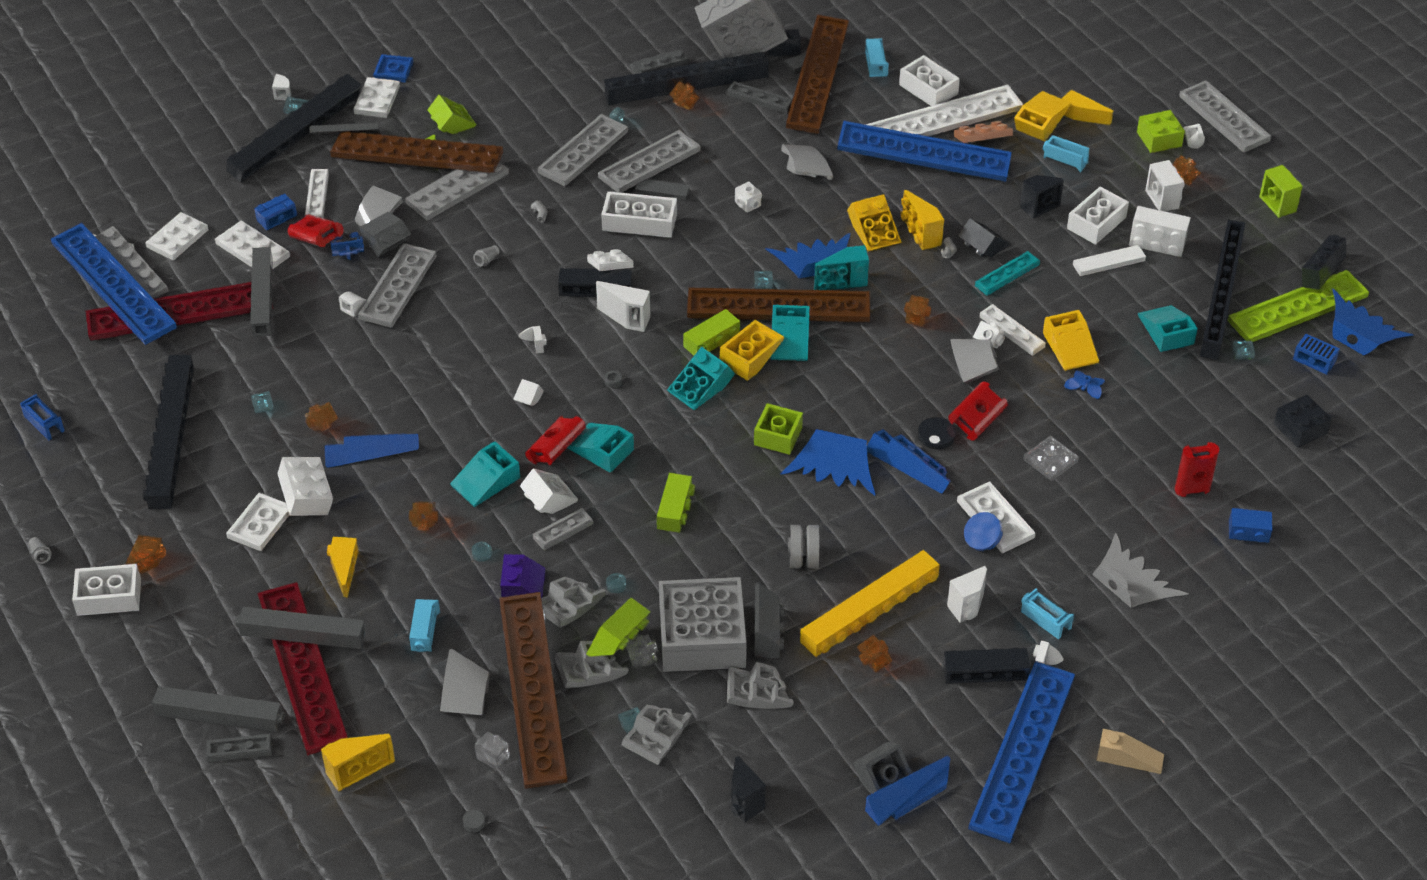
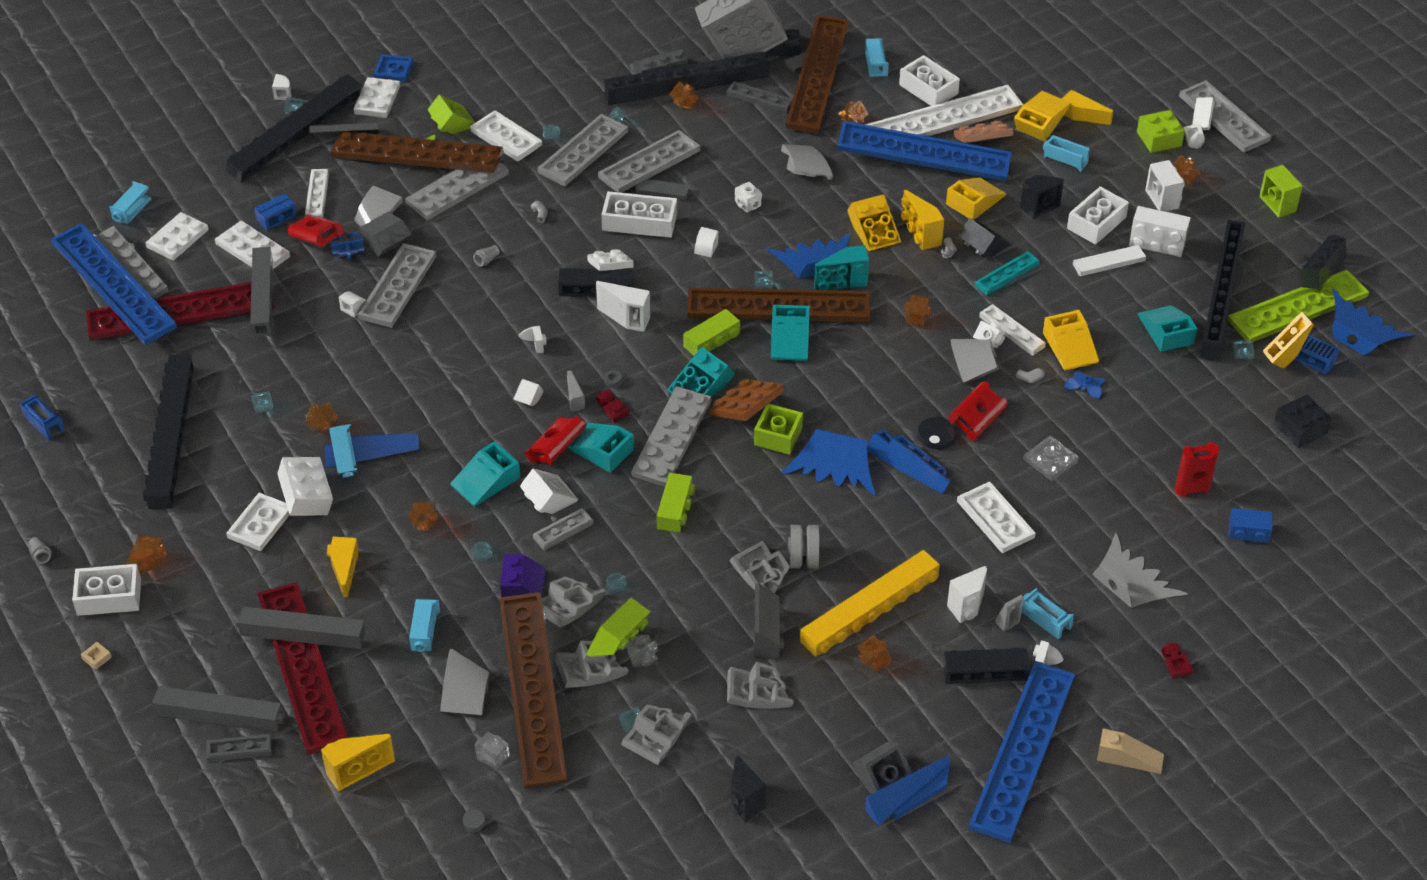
(96, 655): none -> tan plate
(130, 203): none -> medium azure window
(343, 450): none -> medium azure window
(503, 132): none -> white plate
(551, 132): none -> clear light blue tile
(576, 396): none -> light grey slope
(613, 409): none -> dark red plate
(671, 436): none -> light grey plate
(702, 624): light grey piece -> none
(706, 242): none -> white brick
(745, 399): none -> dark orange plate
(750, 349): yellow slope -> none
(761, 566): none -> light grey slope
(853, 112): none -> clear orange brick
(973, 196): none -> yellow slope
(983, 531): blue tile -> none
(1010, 614): none -> light grey slope
(1032, 376): none -> light grey arm
(1177, 663): none -> dark red plate
(1203, 112): none -> white tile
(1289, 341): none -> yellow slope

